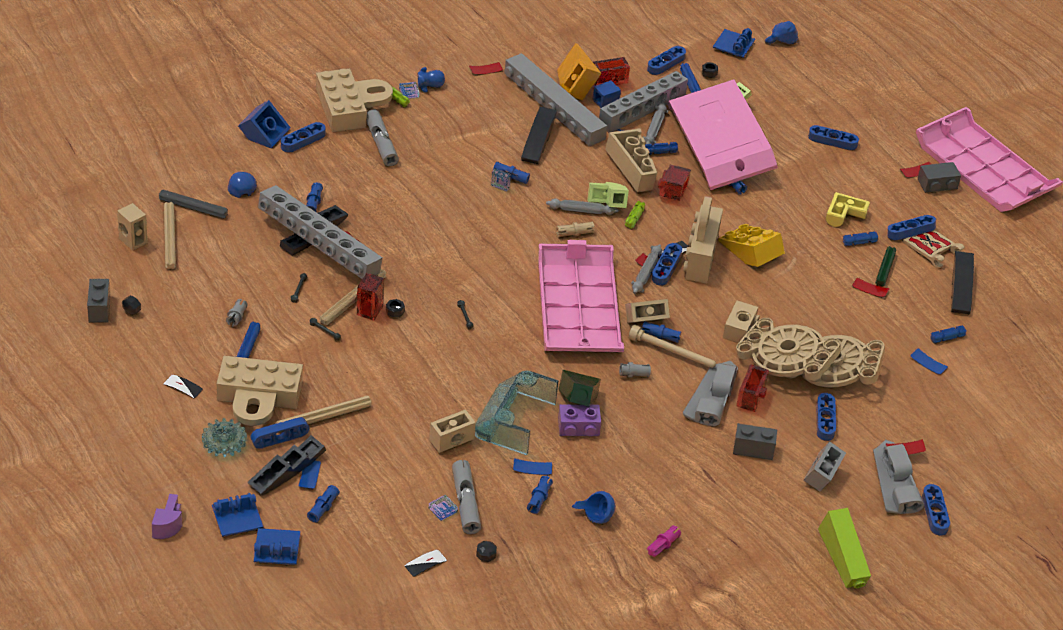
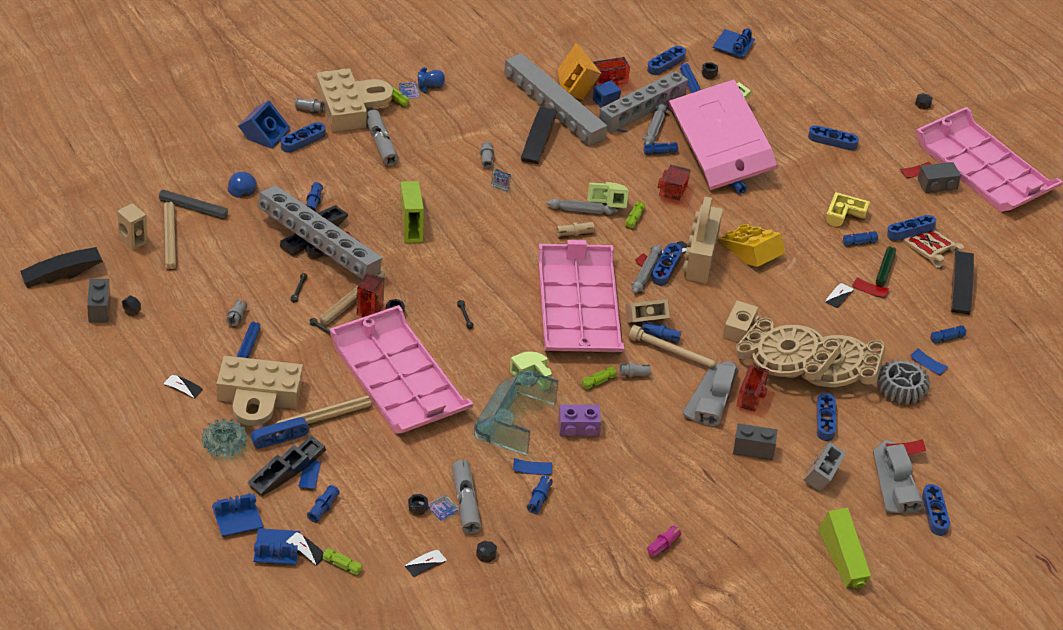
(58, 266): none -> black slope
(169, 520): medium lavender brick -> none
(307, 547): none -> sticker
(312, 105): none -> light grey pin
(313, 252): none -> black tile
(342, 561): none -> lime axle
(396, 370): none -> bright pink piece
(412, 211): none -> lime slope
(418, 504): none -> black tile
(452, 431): tan brick -> none
(486, 69): red sticker -> none
(487, 154): none -> light grey pin
(515, 173): blue pin -> none
(531, 362): none -> yellowish green brick
(579, 387): dark green slope -> none
(598, 507): blue hat -> none
(599, 377): none -> lime axle
(632, 158): tan wedge -> none
(784, 32): blue hat -> none
(838, 295): none -> sticker
(903, 382): none -> light grey gear
(923, 101): none -> black tile

